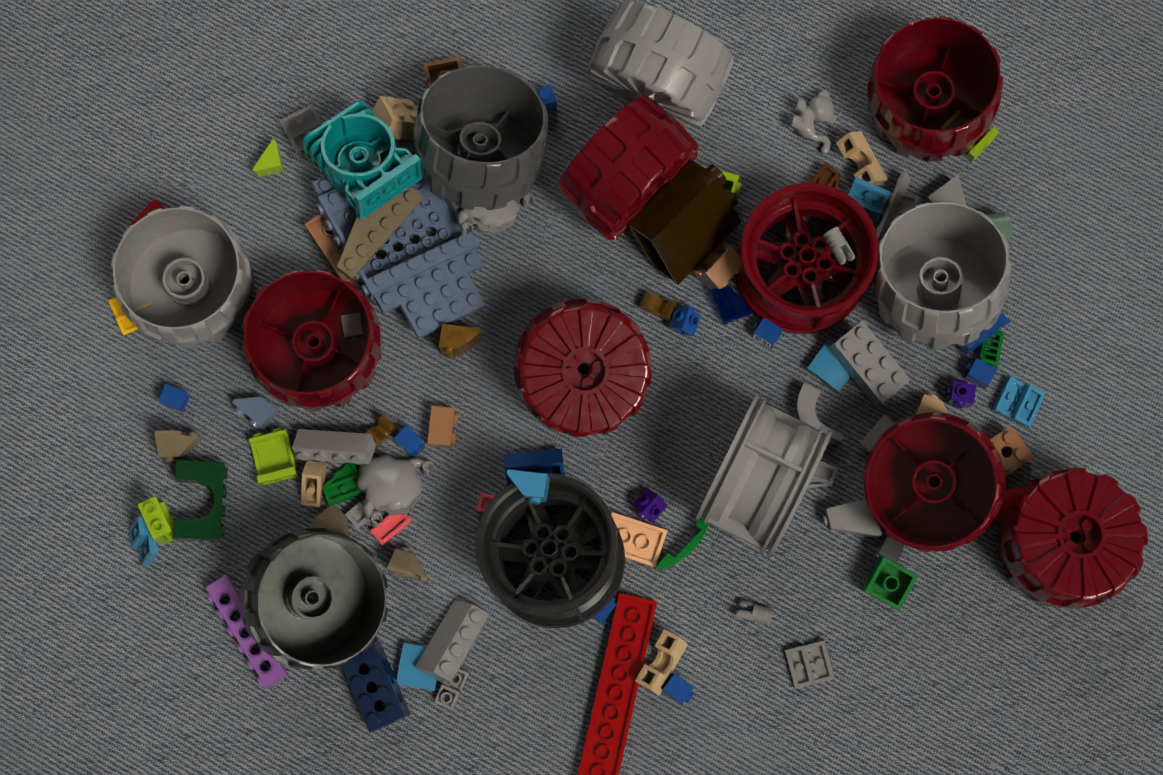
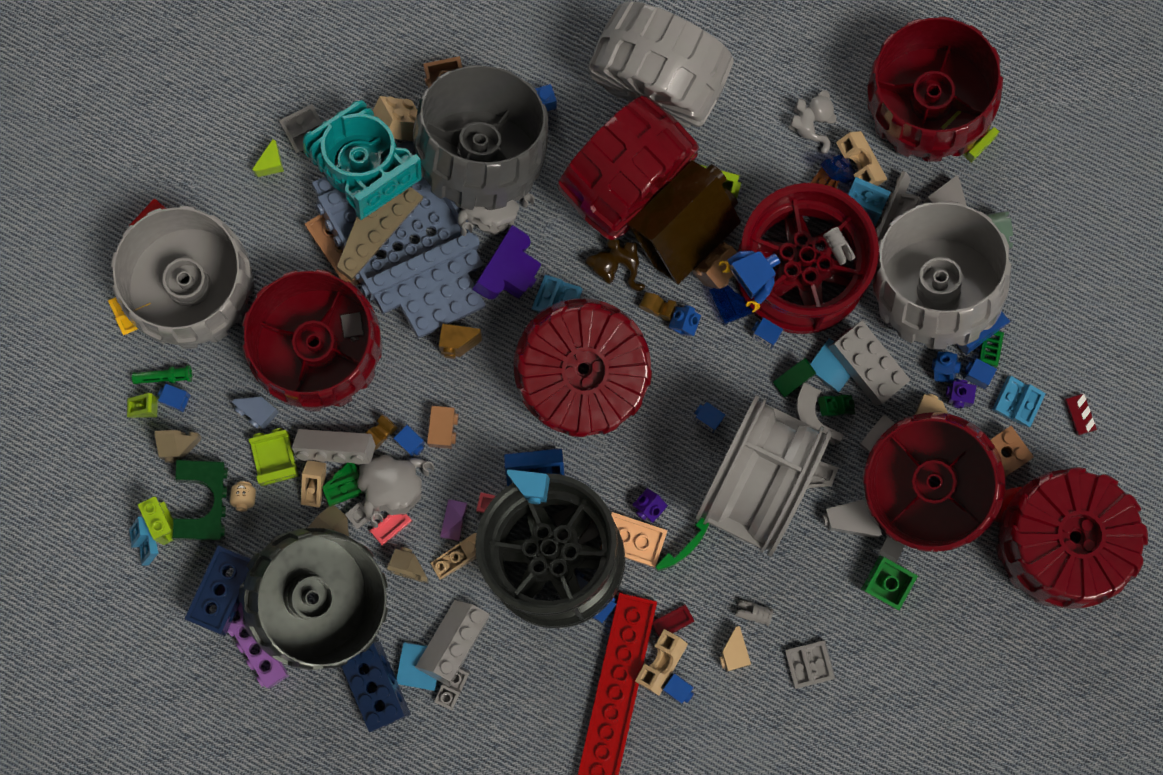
(142, 406): none -> lime slope
(172, 375): none -> green pin
(208, 592): none -> dark blue brick
(242, 496): none -> tan head
(453, 520): none -> medium lavender slope
(455, 557): none -> tan slope
(509, 267): none -> dark purple brick
(554, 291): none -> dark azure slope
(606, 263): none -> dark brown animal
(673, 620): none -> dark red tile
(709, 417): none -> blue brick
(735, 652): none -> tan slope
(753, 273): none -> blue torso
(794, 377): none -> dark green slope
(836, 406): none -> dark green slope
(839, 168): none -> clear blue wing
(945, 367): none -> blue brick
(1080, 414): none -> dark red tile

